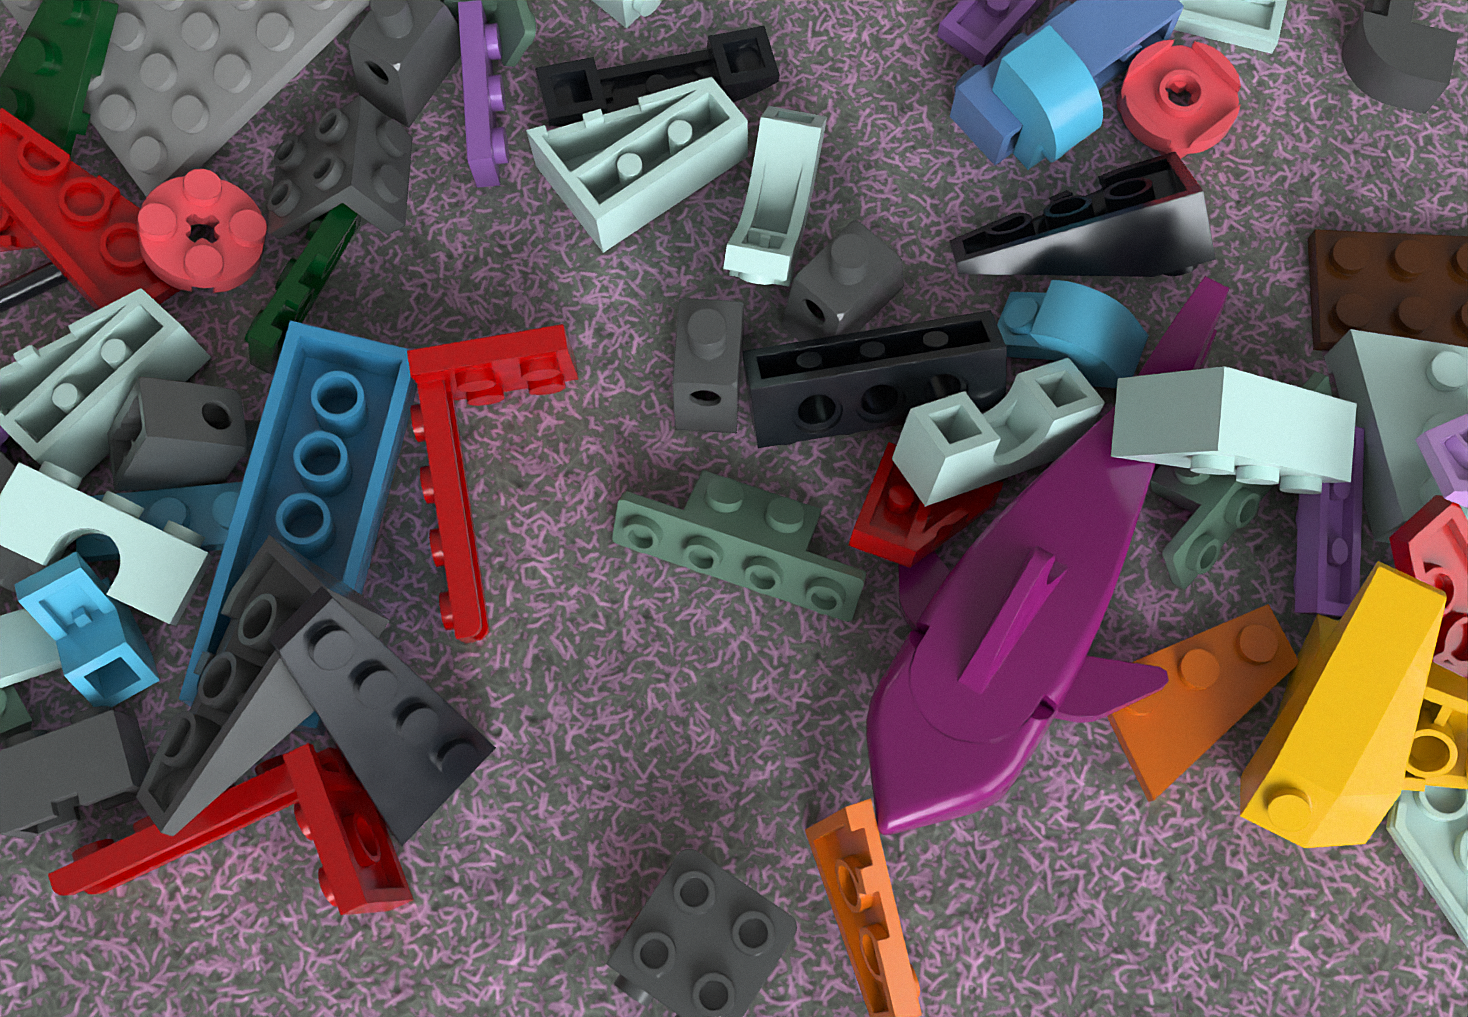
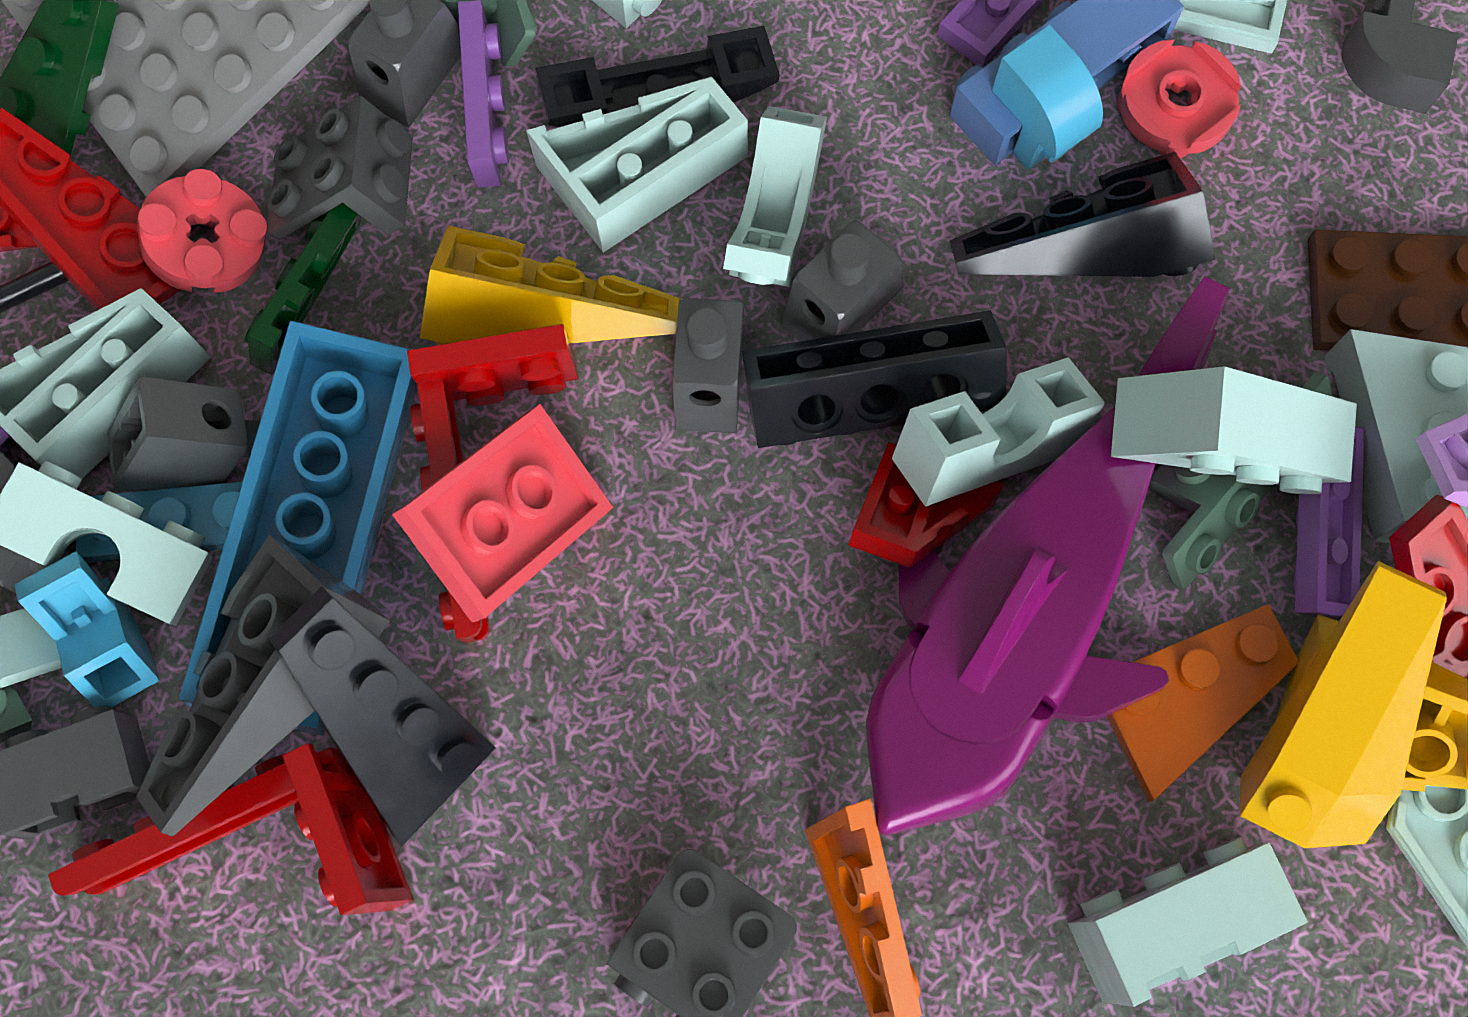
(489, 289): none -> yellow wedge
(503, 513): none -> coral plate
(742, 539): sand green bracket -> none
(1076, 324): medium azure brick -> none
(1185, 921): none -> light aqua wedge

